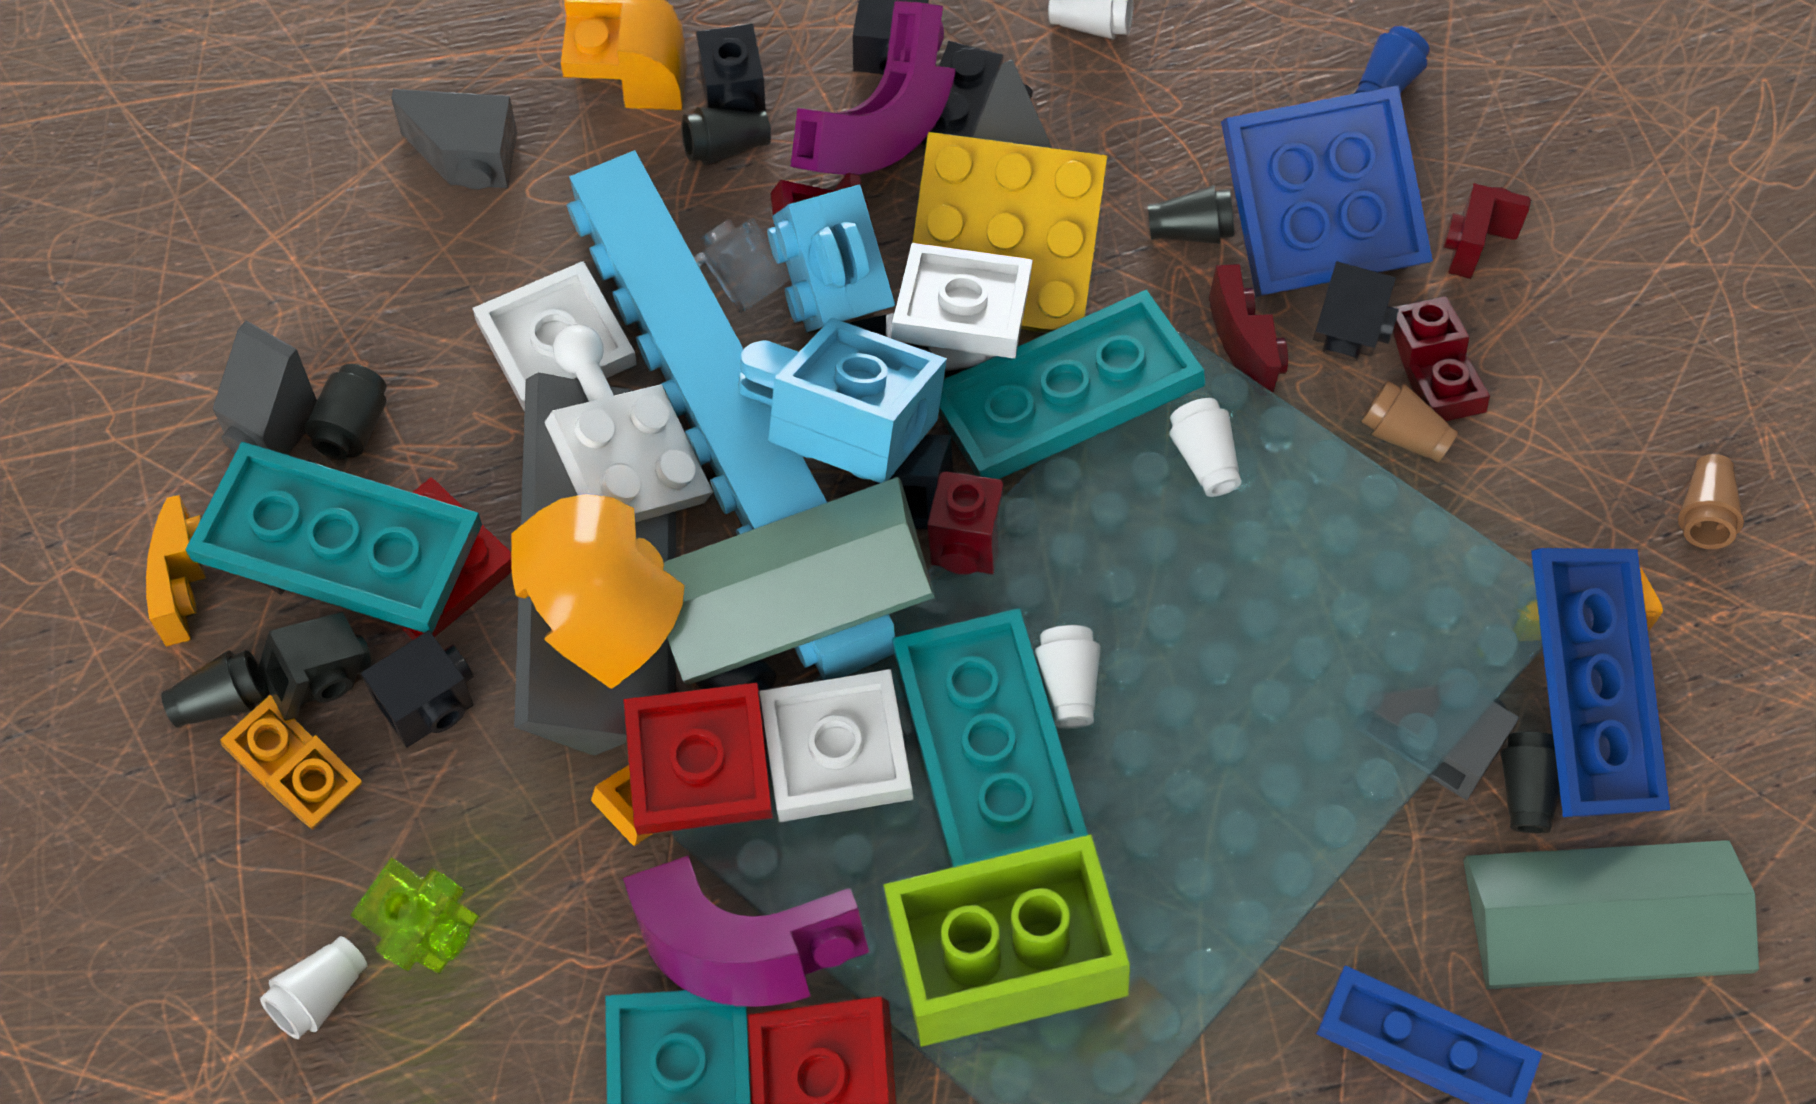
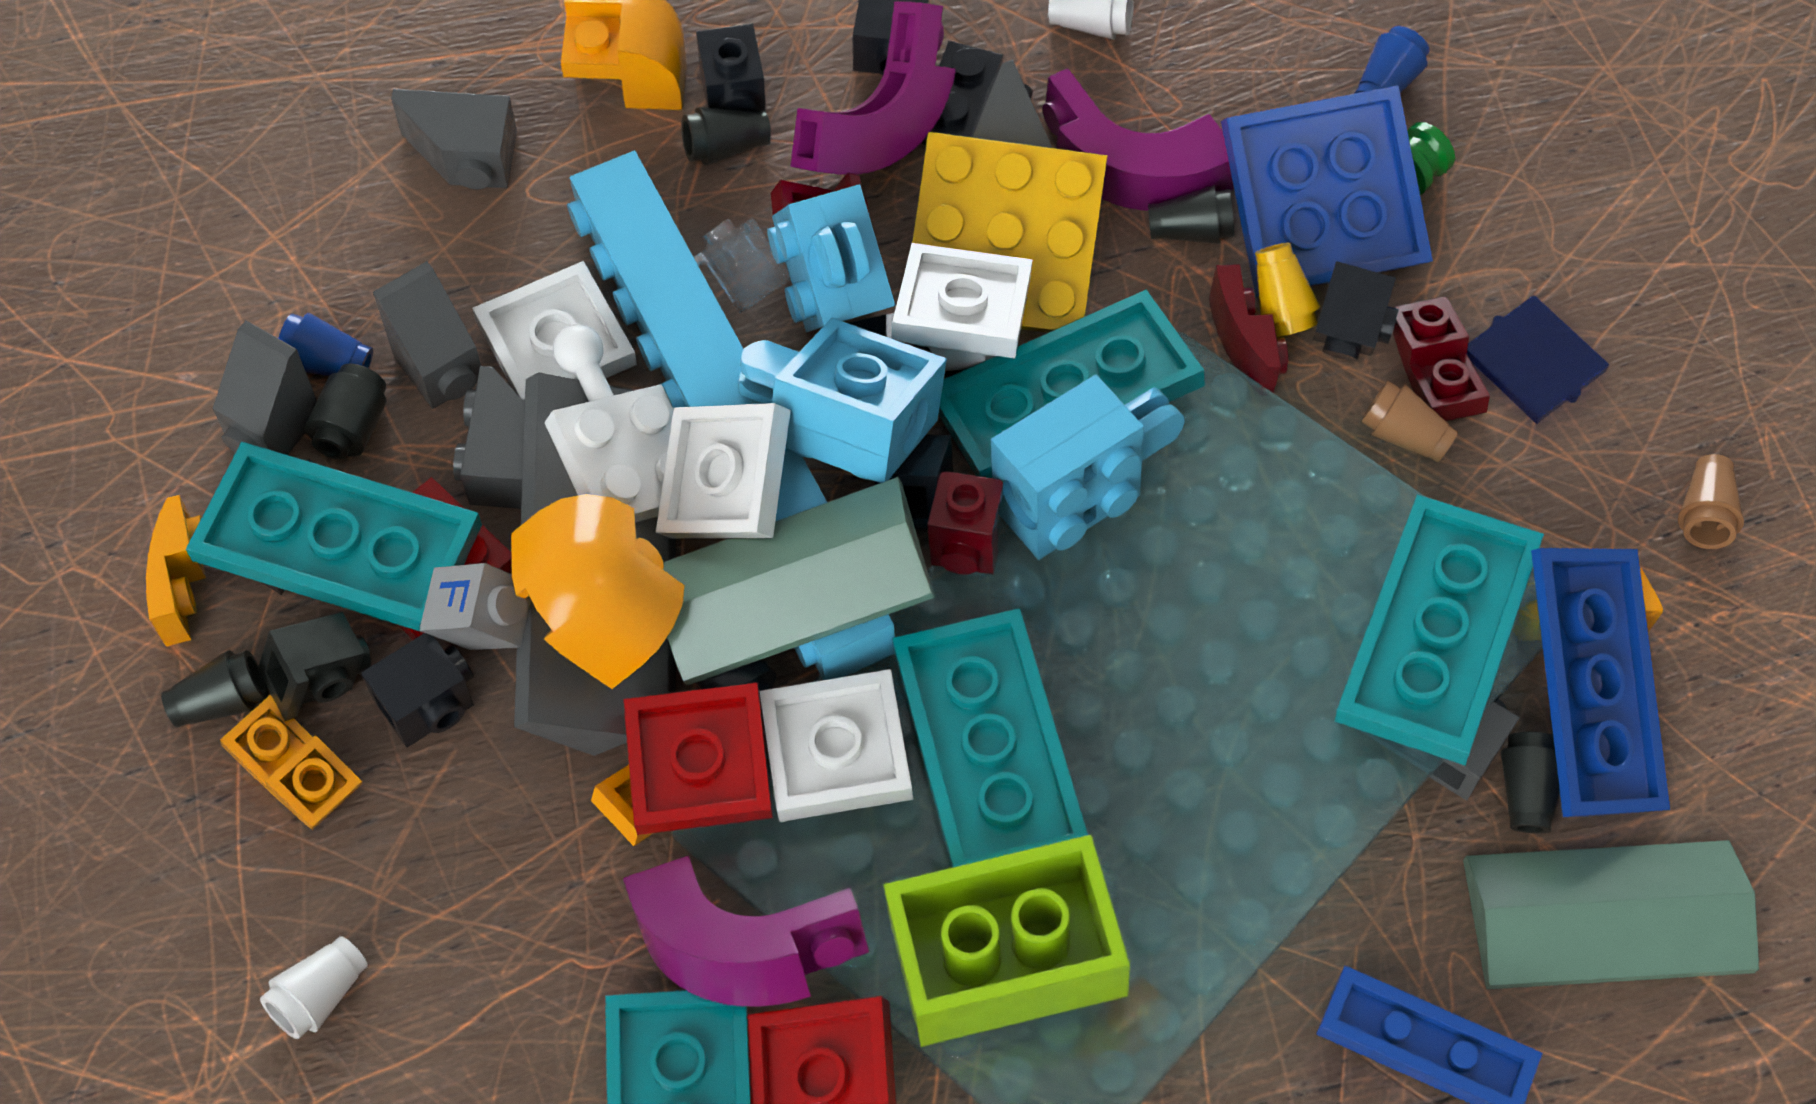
(323, 346): none -> blue cone
(416, 916): clear neon green brick -> none
(428, 335): none -> dark grey slope
(475, 607): none -> light grey brick
(493, 453): none -> dark grey slope
(723, 471): none -> white plate
(1069, 673): white cone -> none
(1078, 462): none -> medium azure brick
(1138, 164): none -> magenta arch
(1207, 444): white cone -> none
(1285, 290): none -> yellow cone
(1430, 152): none -> green wheel
(1439, 629): none -> teal plate
(1486, 212): dark red bracket -> none
(1535, 359): none -> clear blue piece

